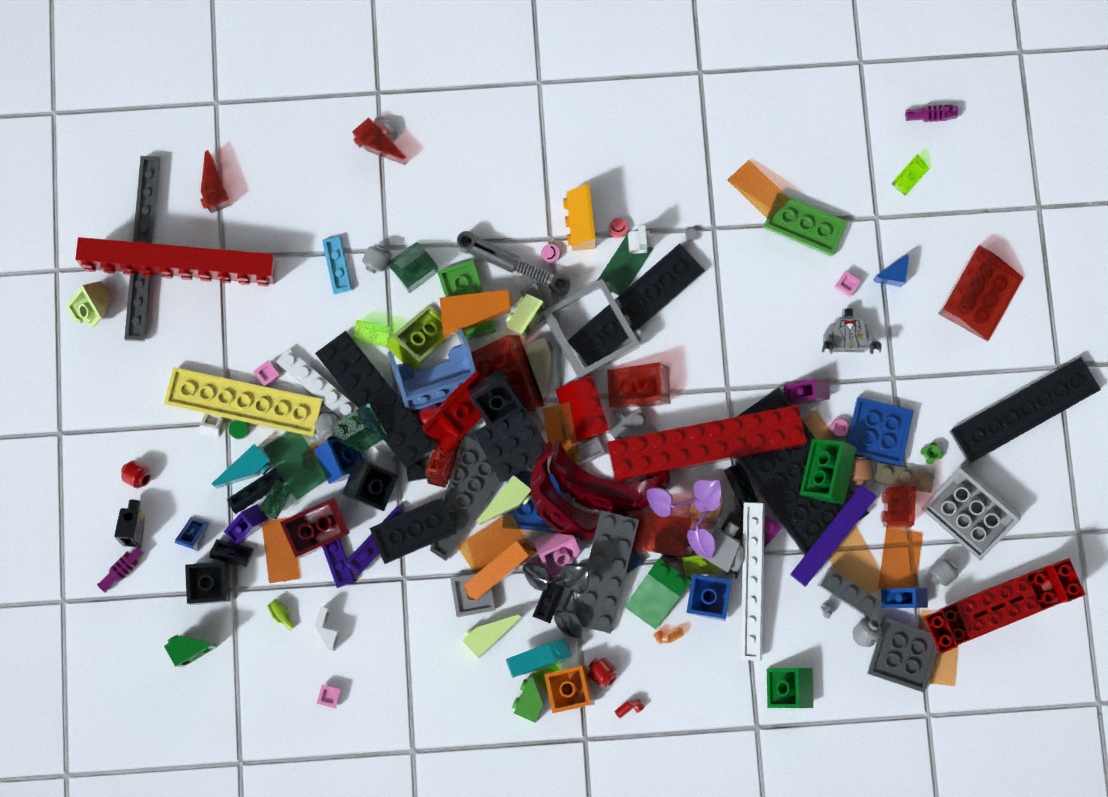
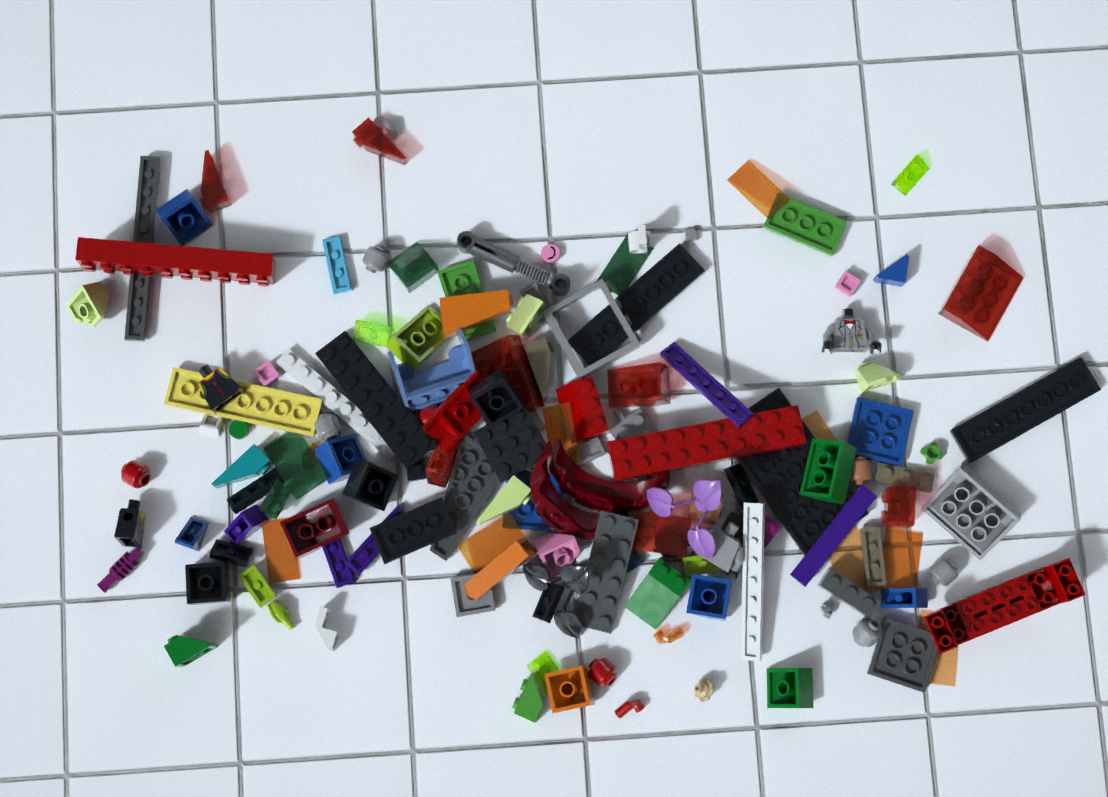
(184, 217): none -> blue slope
(218, 388): none -> black torso
(257, 586): none -> lime plate
(328, 696): bright pink plate -> none
(359, 429): clear green slope -> none
(485, 636): yellowish green slope -> none
(539, 658): teal slope -> none
(580, 218): light orange slope -> none
(618, 228): coral tile -> none
(704, 690): none -> tan plant
(706, 384): none -> dark purple tile
(807, 391): magenta slope -> none
(839, 428): bright pink tile -> none
(873, 557): none -> dark tan plate
(874, 376): none -> yellowish green slope
(932, 113): magenta hinge -> none

